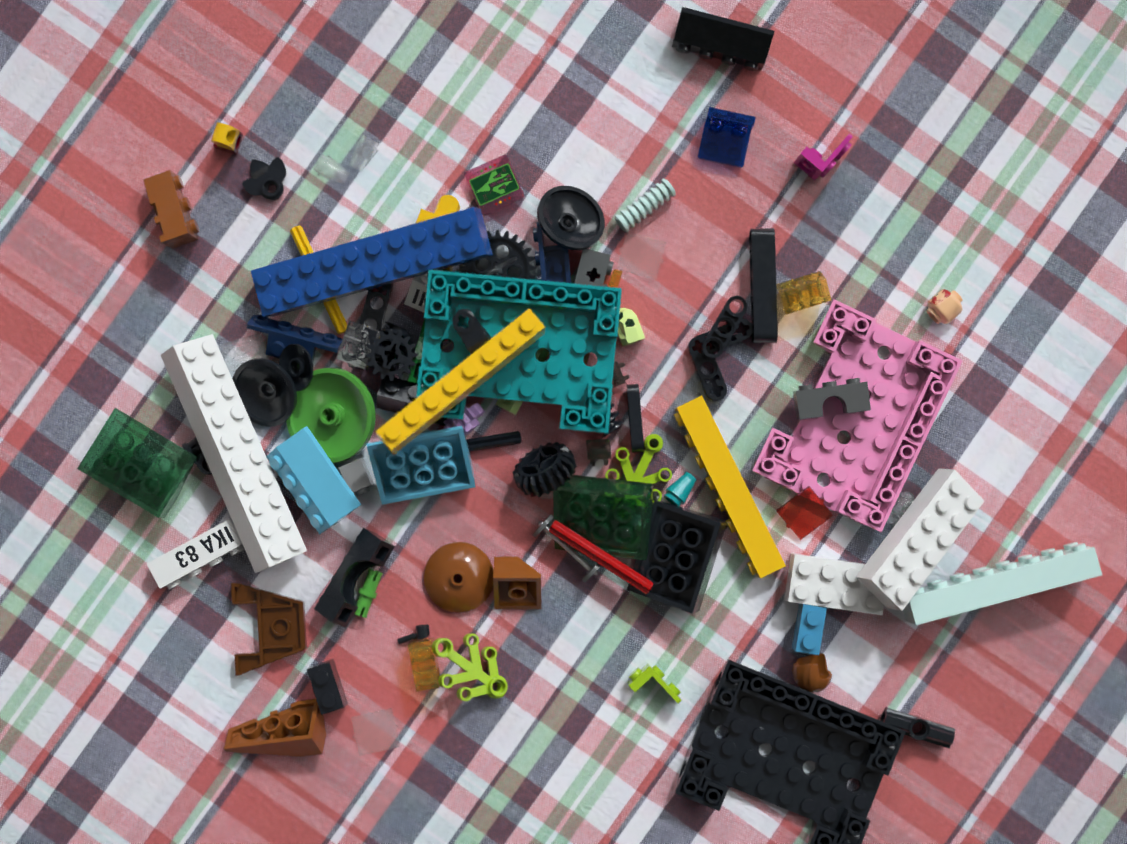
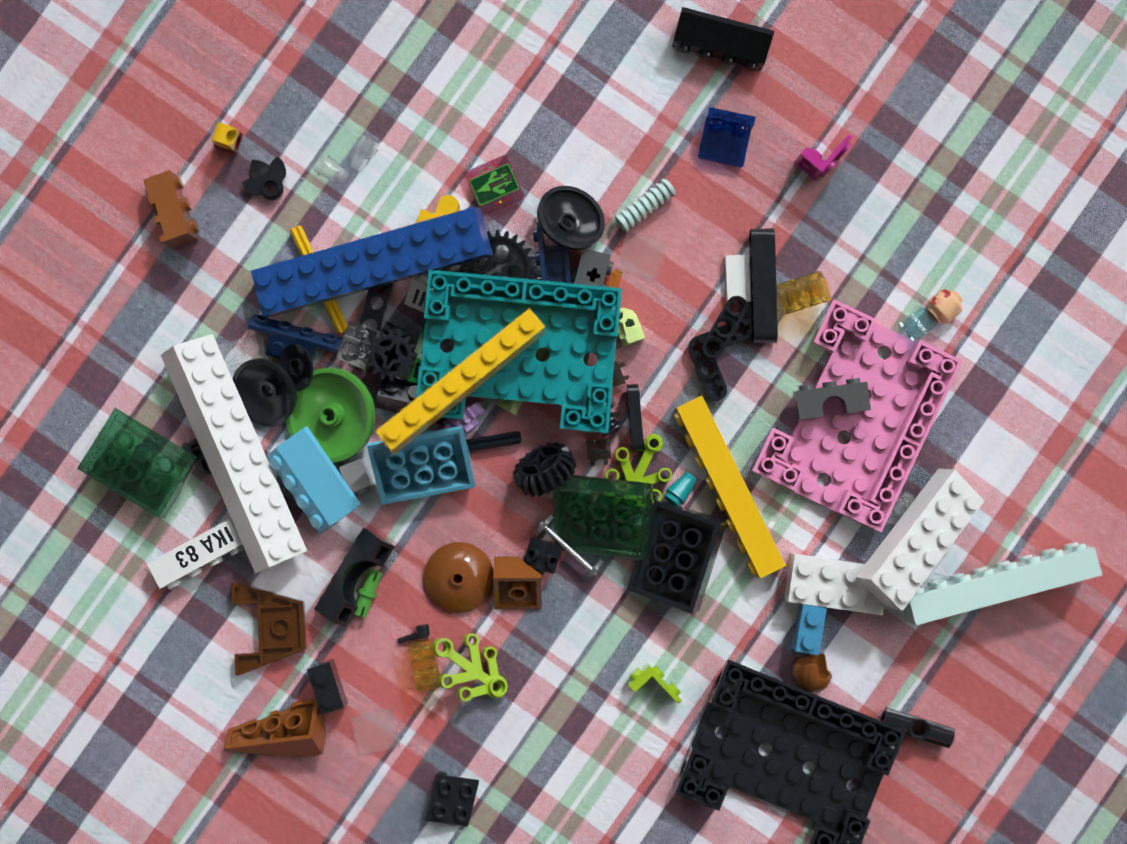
(451, 799): none -> black hinge
(474, 334): black piece -> none
(542, 555): none -> black brick
(601, 557): red axle -> none
(737, 277): none -> white tile
(804, 512): clear red piece -> none
(917, 324): none -> clear light blue brick

